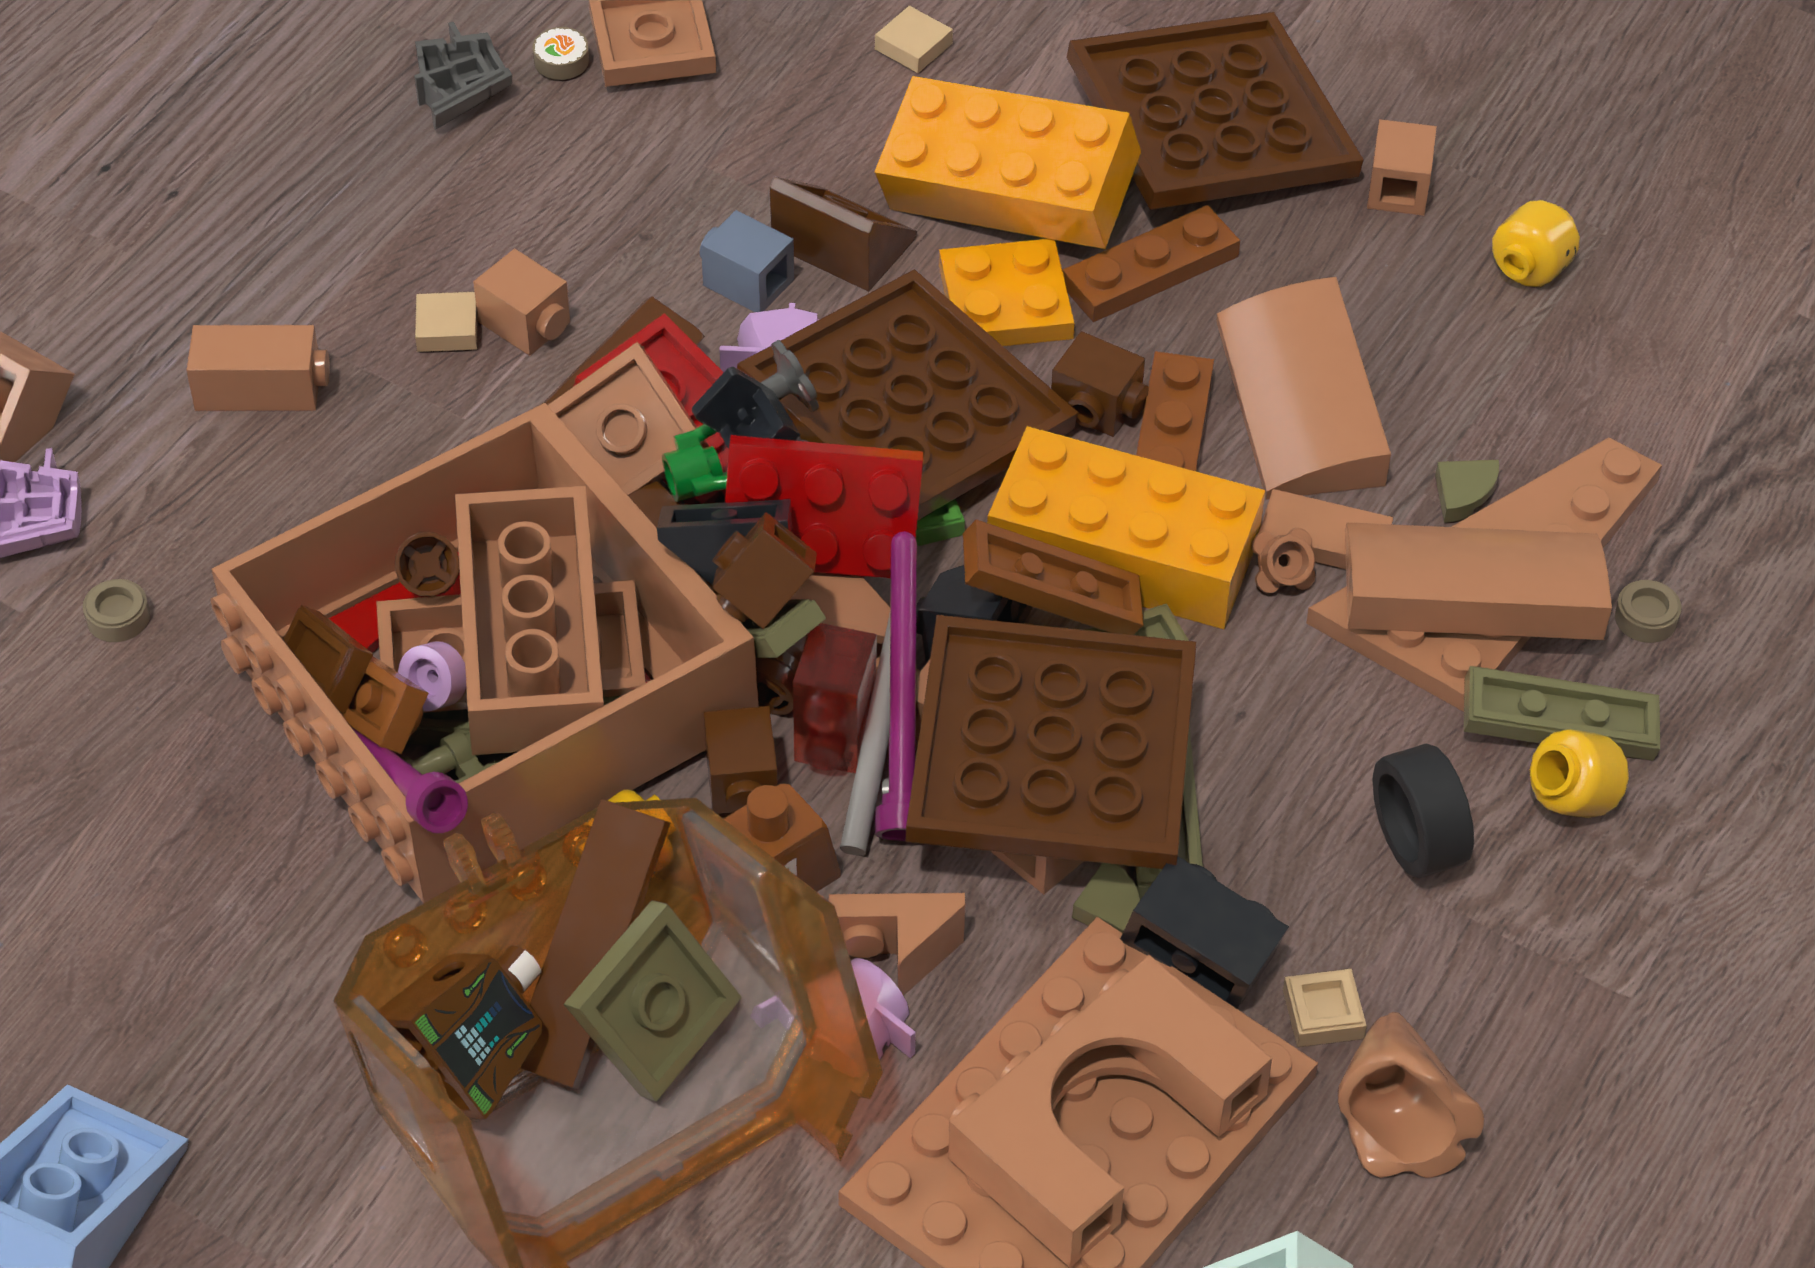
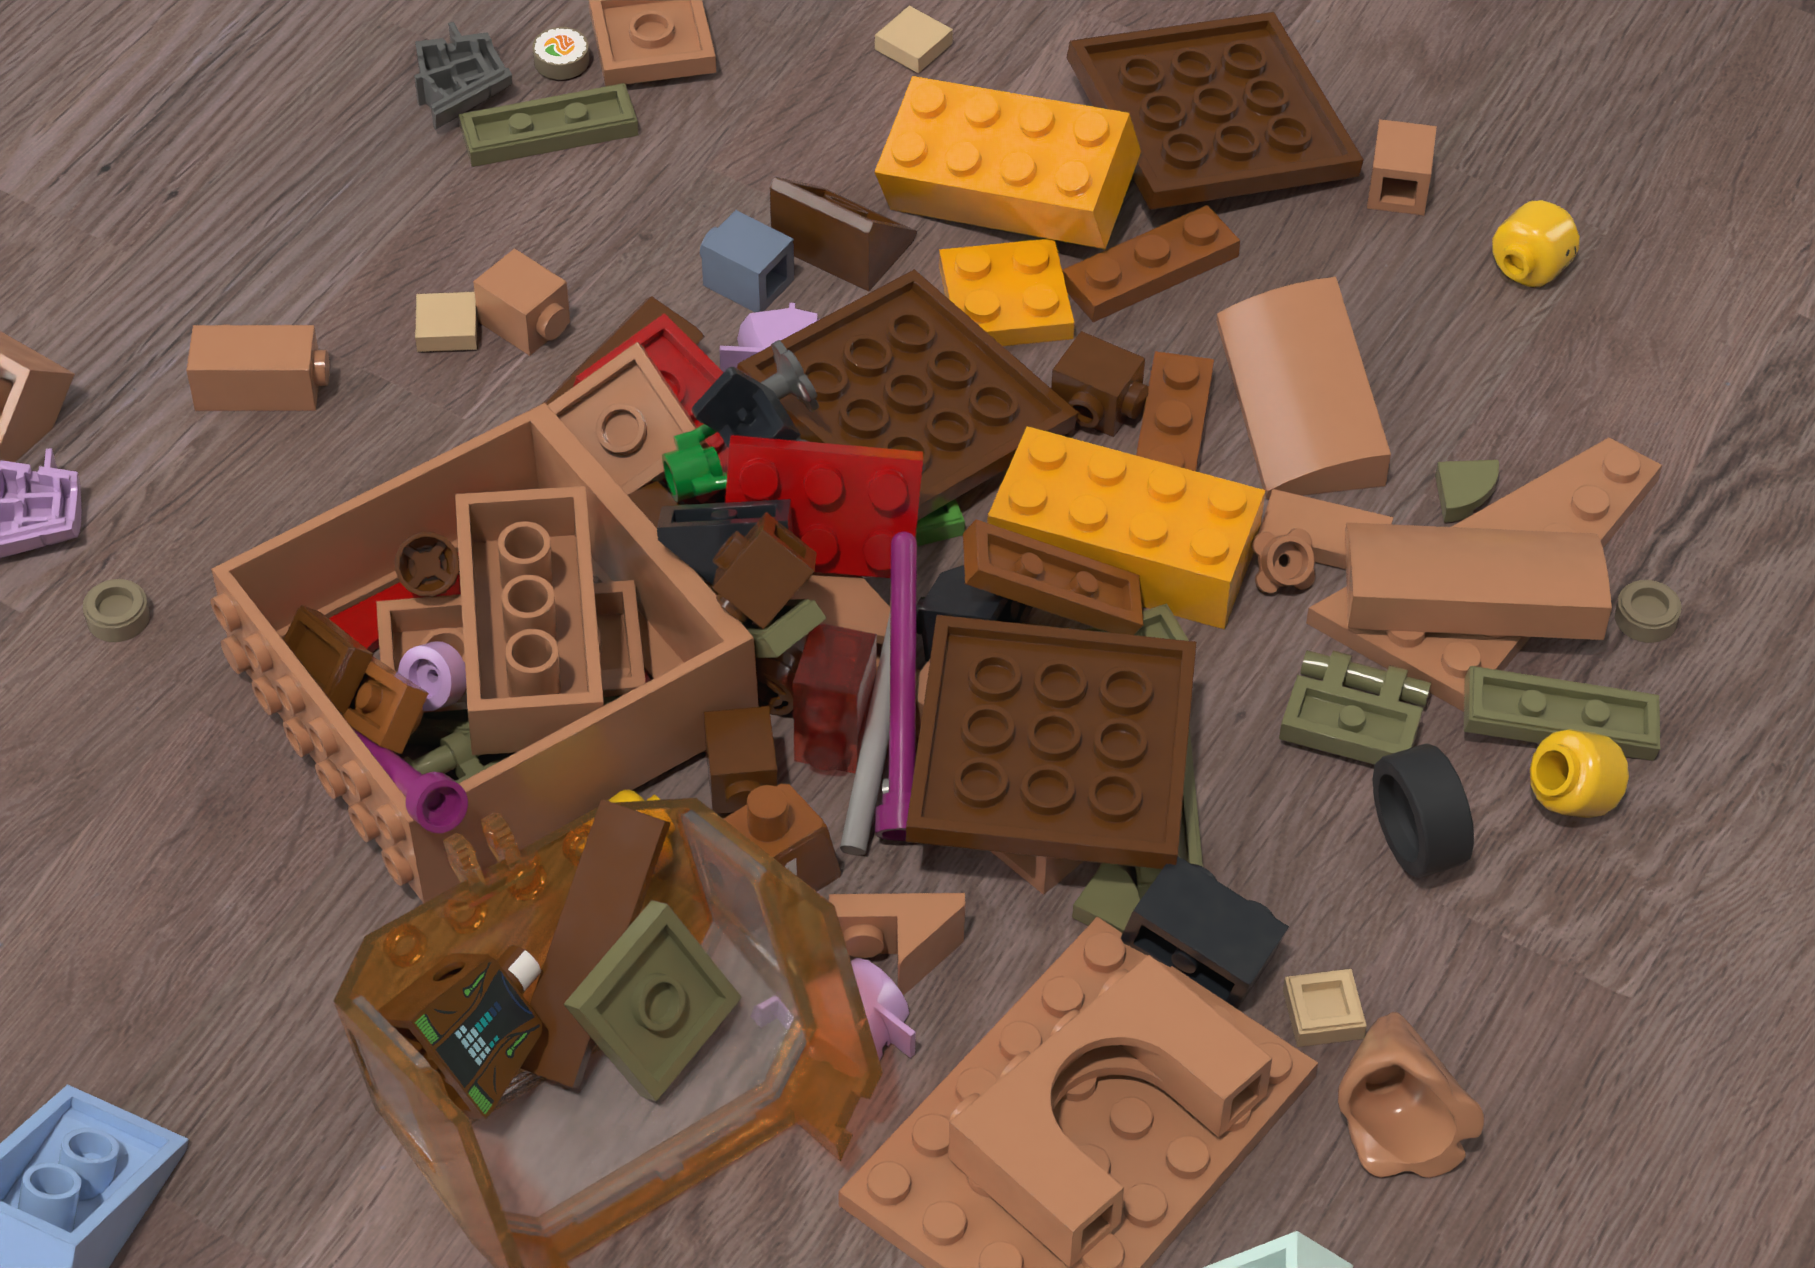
(548, 124): none -> olive tile
(1349, 720): none -> olive plate

